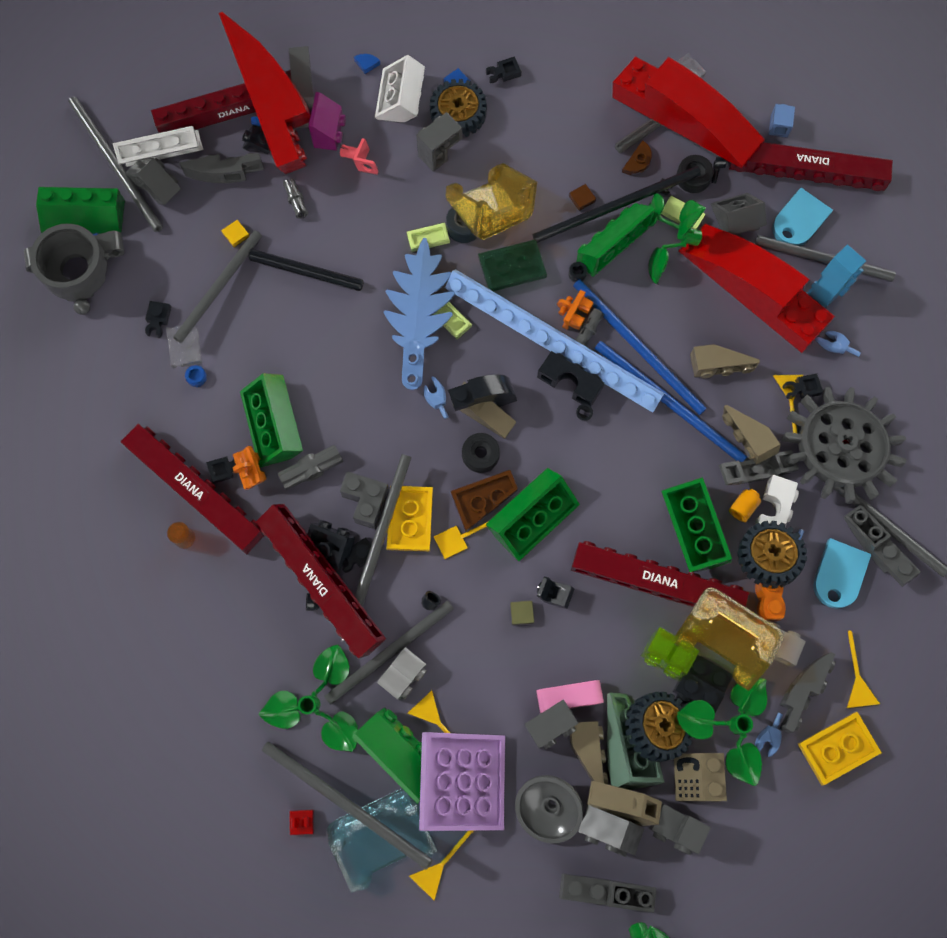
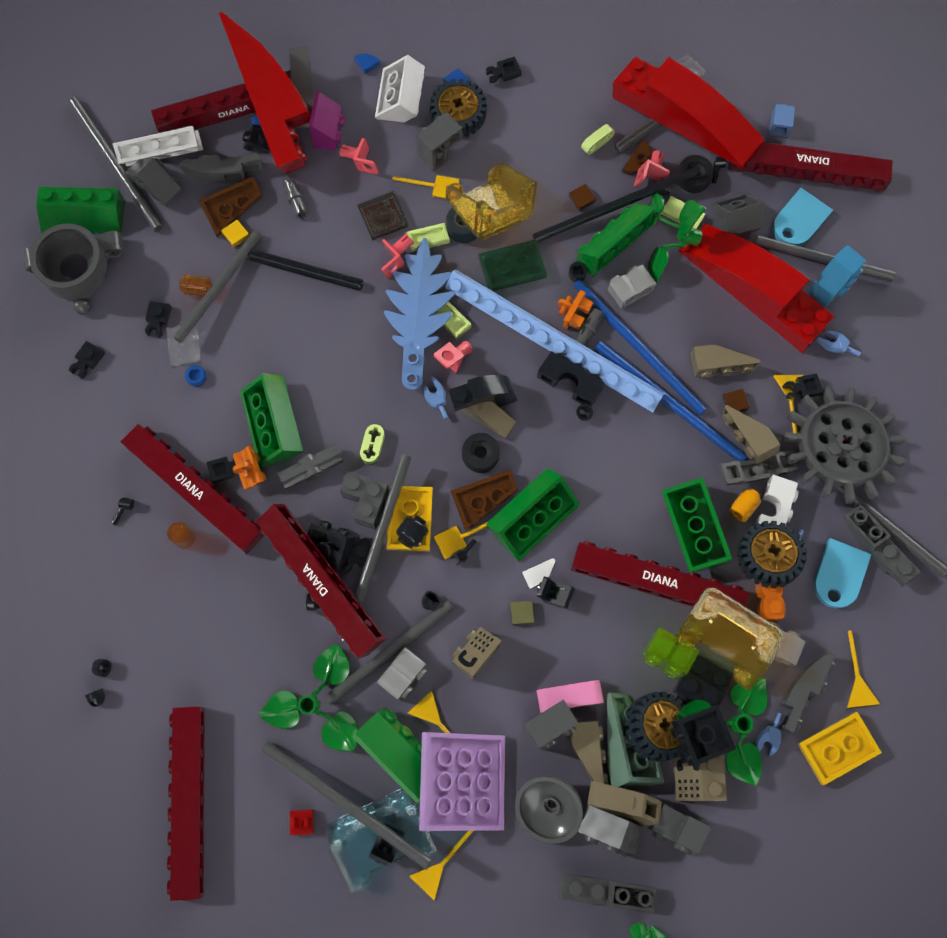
(87, 356): none -> black plate
(96, 698): none -> black hinge
(101, 672): none -> black hinge
(123, 504): none -> black hand
(187, 804): none -> dark red brick
(195, 285): none -> clear orange brick
(230, 203): none -> reddish brown wing
(367, 443): none -> yellowish green beam
(382, 215): none -> clear smoke tile
(384, 852): none -> black bracket
(396, 251): none -> coral bracket
(412, 531): none -> black head
(439, 186): none -> yellow piece
(453, 356): none -> coral bracket
(462, 554): none -> black hand
(476, 652): none -> dark tan slope
(535, 574): none -> white sticker
(598, 139): none -> yellowish green beam
(631, 286): none -> light grey brick
(652, 169): none -> coral bracket
(702, 736): none -> black plate
(736, 400): none -> reddish brown tile

